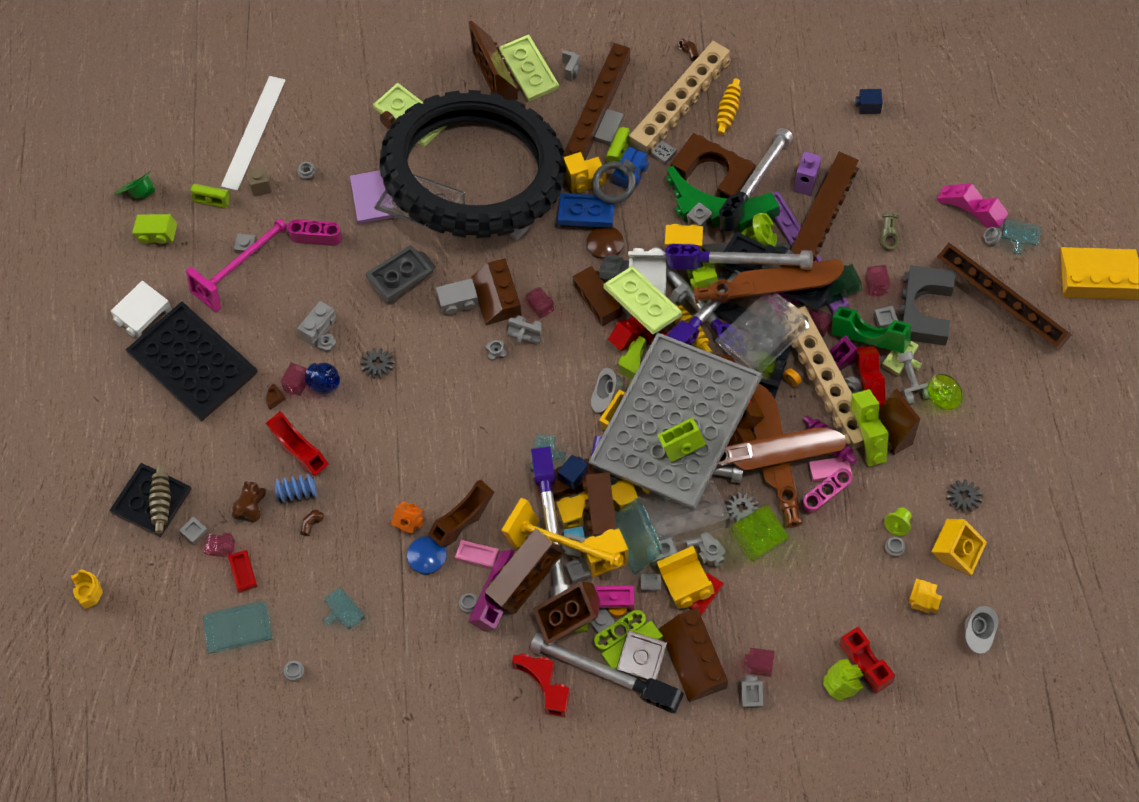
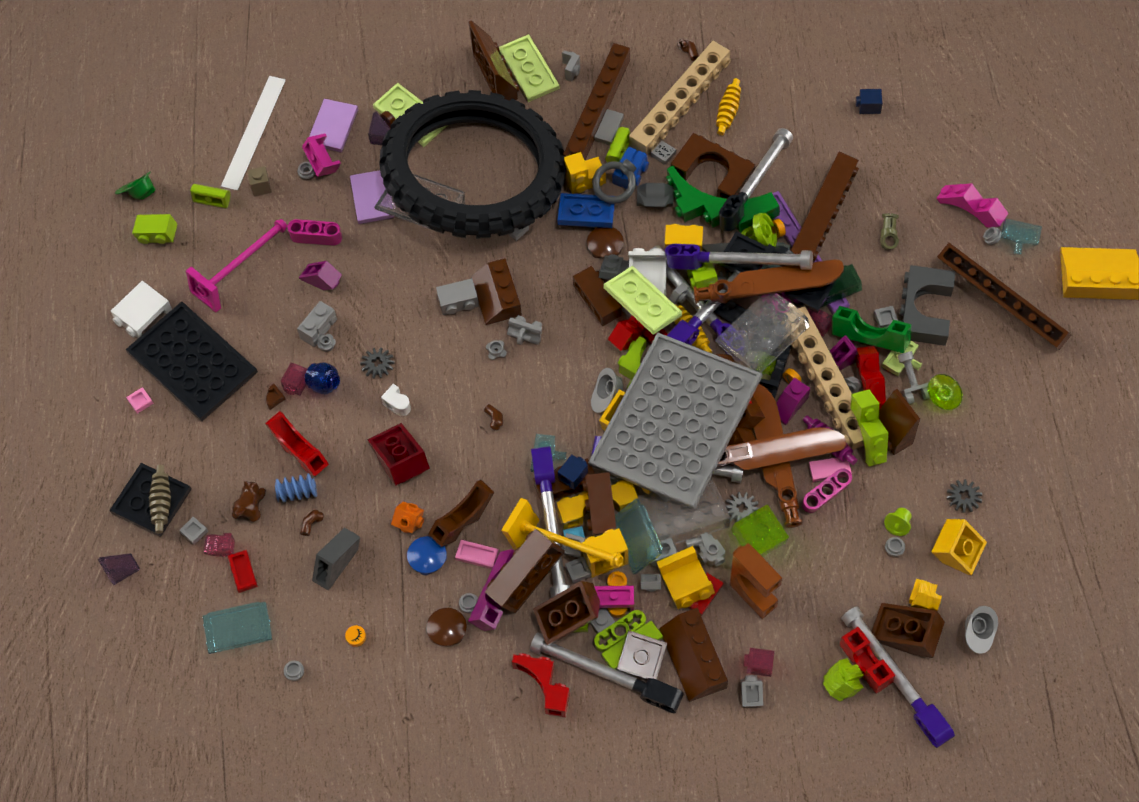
(87, 589): yellow hair -> none
(119, 567): none -> clear purple slope
(139, 400): none -> bright pink tile
(243, 242): light grey plate -> none
(319, 156): none -> dark pink panel
(321, 275): none -> magenta slope
(334, 558): none -> dark grey slope
(336, 122): none -> lavender tile
(342, 609): clear light blue plate -> none
(355, 636): none -> light orange tile
(377, 129): none -> clear purple slope
(395, 401): none -> white leg
(399, 273): dark grey slope -> none
(399, 454): none -> dark red slope
(446, 627): none -> reddish brown dish
(497, 417): none -> reddish brown arm
(539, 301): clear pink leg -> none
(617, 579): none -> light orange tile
(655, 195): none -> dark grey slope
(681, 439): lime brick -> none
(699, 216): light grey bracket -> none
(754, 580): none -> dark orange arch
(778, 228): none -> light orange tile
(792, 400): none -> magenta slope
(810, 168): medium lavender torso -> none
(877, 280): clear pink brick -> none
(908, 629): none -> reddish brown slope
(927, 717): none -> piece

